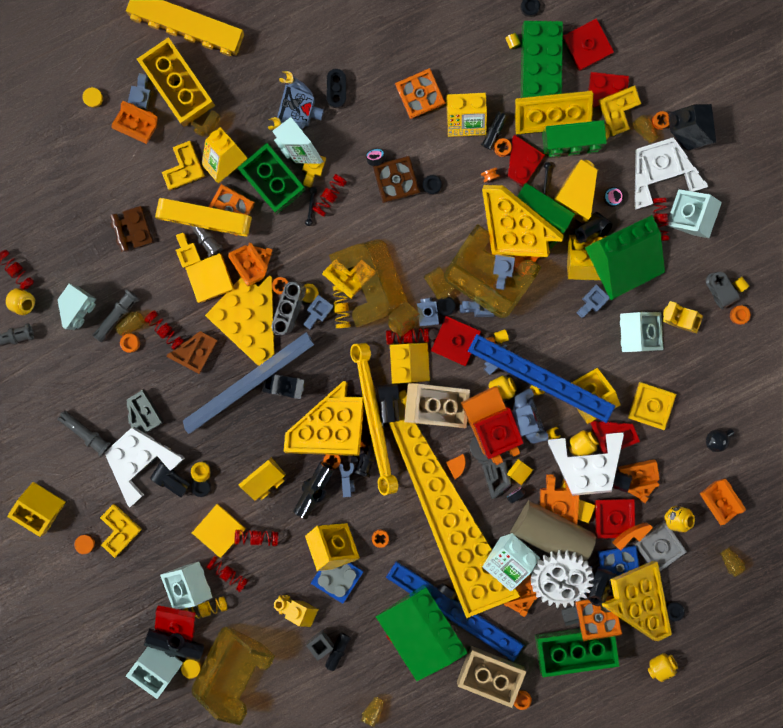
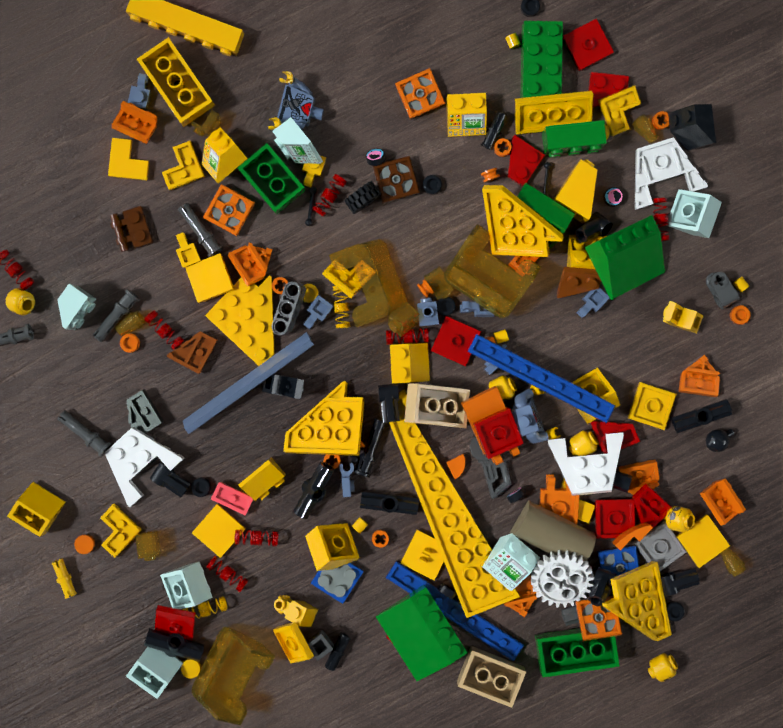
(64, 578): none -> yellow pin
(92, 97): yellow tile -> none
(122, 166): none -> yellow tile
(148, 545): none -> clear yellow brick
(200, 471): yellow tile -> none
(203, 217): yellow beam -> none
(232, 498): none -> coral plate
(293, 642): none -> yellow tile
(336, 89): black plate -> none
(359, 525): none -> yellow piece
(362, 197): none -> black tyre
(373, 712): clear yellow cone -> none
(387, 482): yellow piece -> none
(403, 504): none -> black piece
(423, 555): none -> yellow piece
(425, 288): none -> orange bush
(503, 267): sand blue plate -> none
(519, 472): yellow tile -> none
(523, 700): orange plate -> none
(577, 281): none -> dark orange wing
(641, 331): light aqua slope -> none
(650, 505): none -> red wing
(674, 582): none -> black piece
(700, 379): none -> orange slope
(703, 541): none -> yellow tile
(712, 412): none -> black piece

